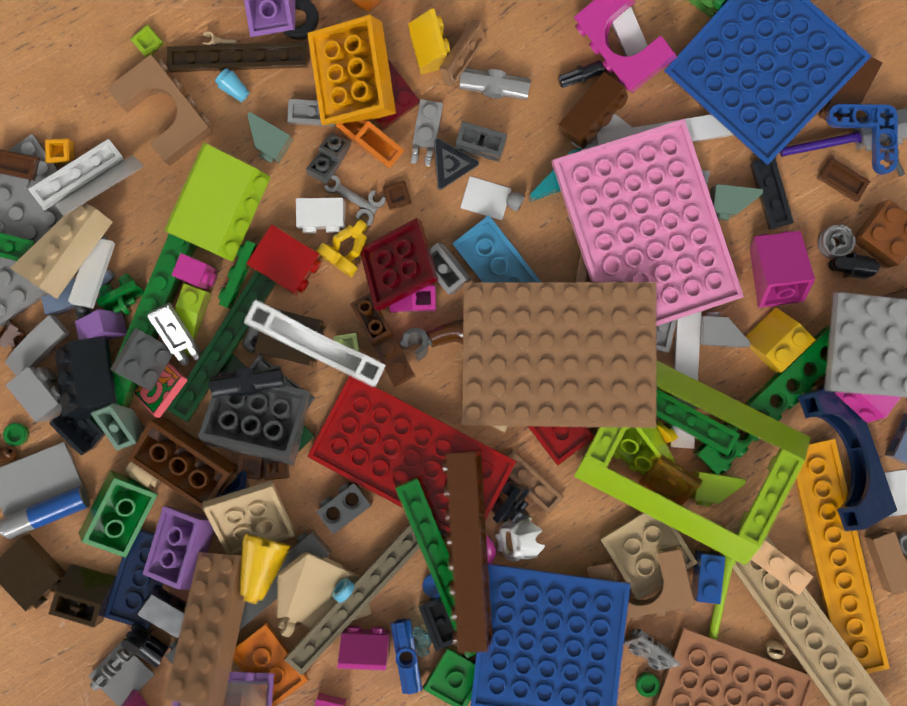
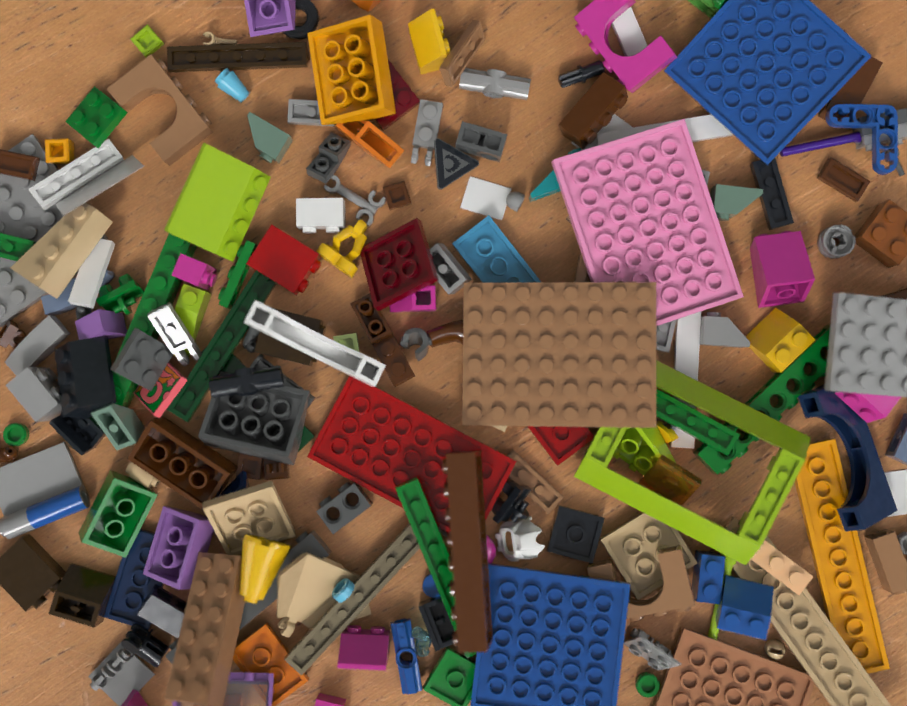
(96, 117): none -> green plate
(575, 534): none -> black plate
(715, 488): lime slope -> none
(745, 607): none -> blue slope
(855, 266): black arm -> none

